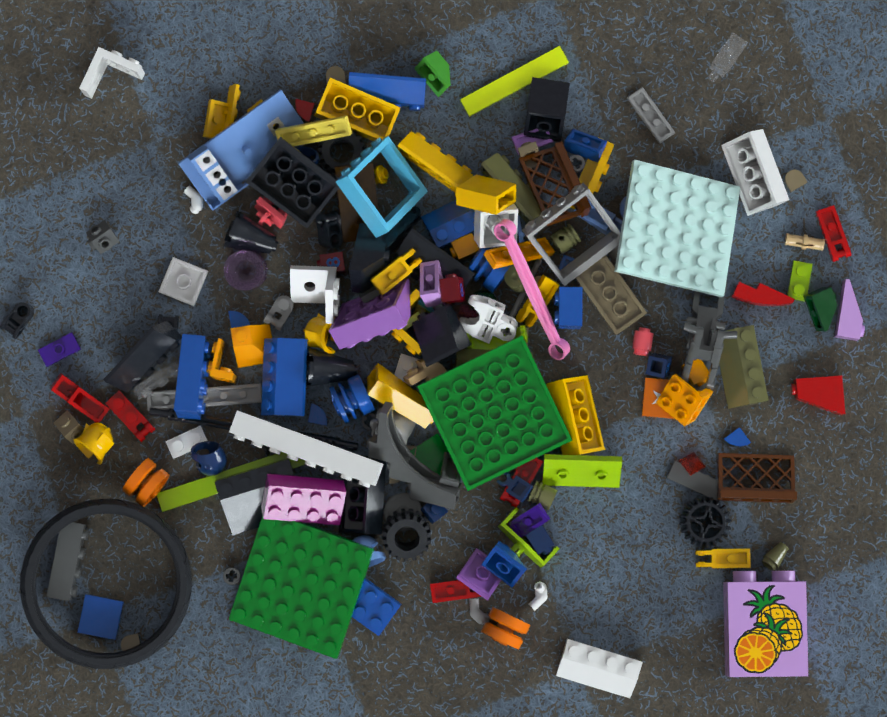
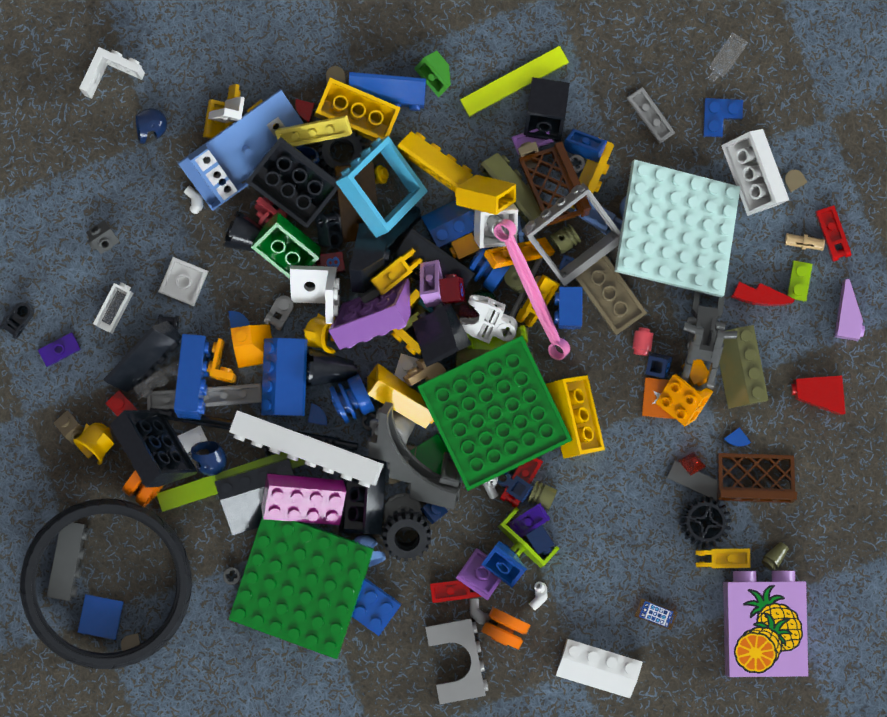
(79, 398): red slope -> none
(113, 307): none -> white window
(150, 120): none -> dark blue helmet
(152, 447): none -> black slope
(231, 112): none -> white panel
(234, 270): clear purple wheel -> none
(285, 245): none -> green slope
(472, 683): none -> light grey arch
(490, 488): none -> light grey arm
(582, 470): lime plate -> none
(656, 614): none -> tile
(718, 109): none -> blue plate
(821, 307): dark green slope -> none

